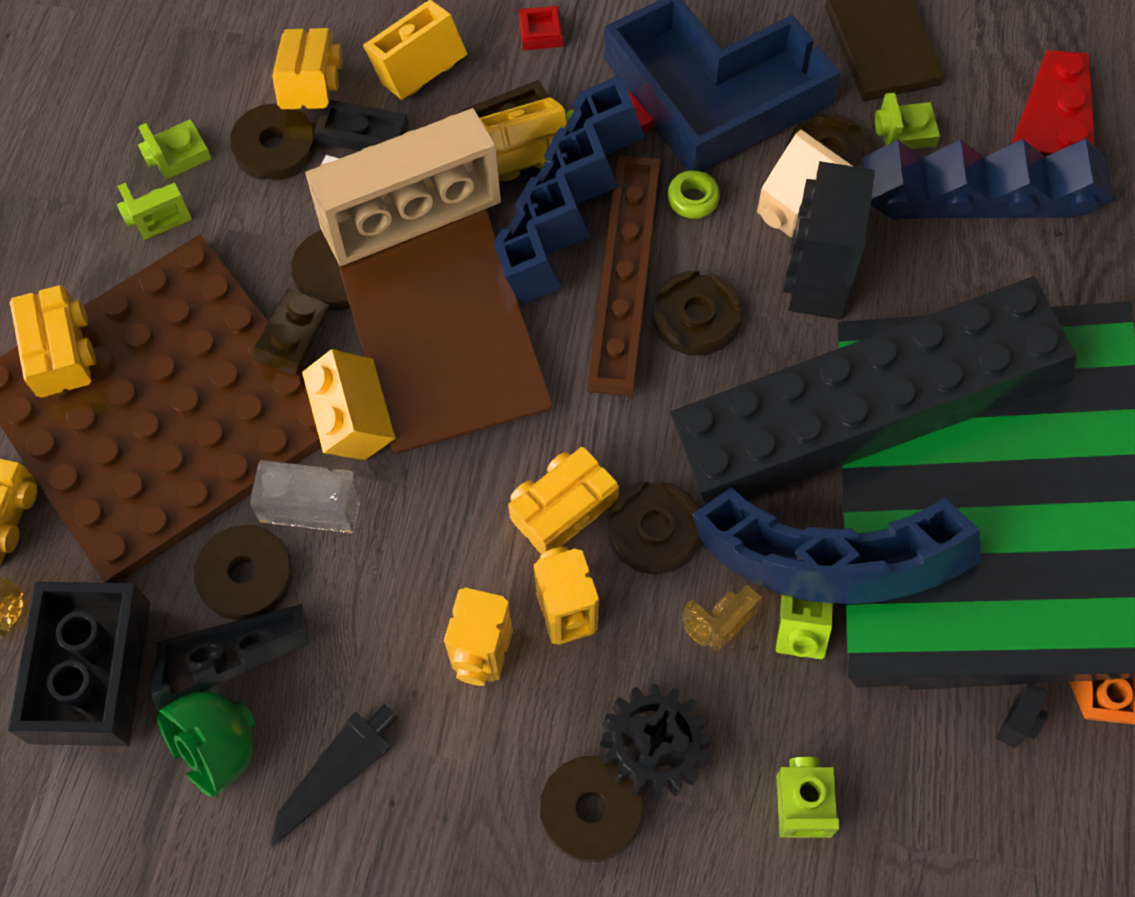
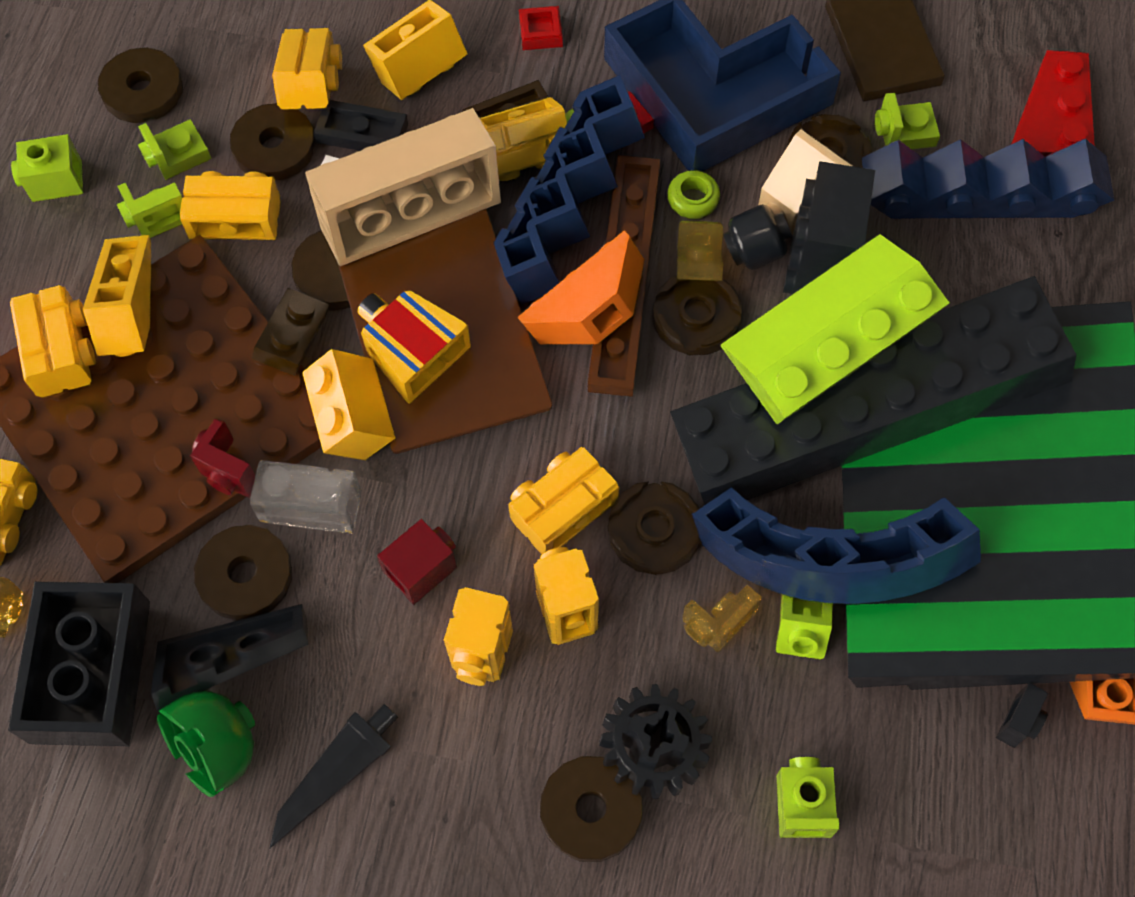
(48, 168): none -> lime brick
(120, 297): none -> yellow slope
(134, 66): none -> dark brown tile
(221, 469): none -> dark red bracket
(230, 206): none -> yellow brick
(411, 340): none -> torso
(418, 560): none -> dark red brick
(589, 299): none -> orange slope
(699, 250): none -> clear yellow bracket
(757, 237): none -> black head
(833, 326): none -> lime slope

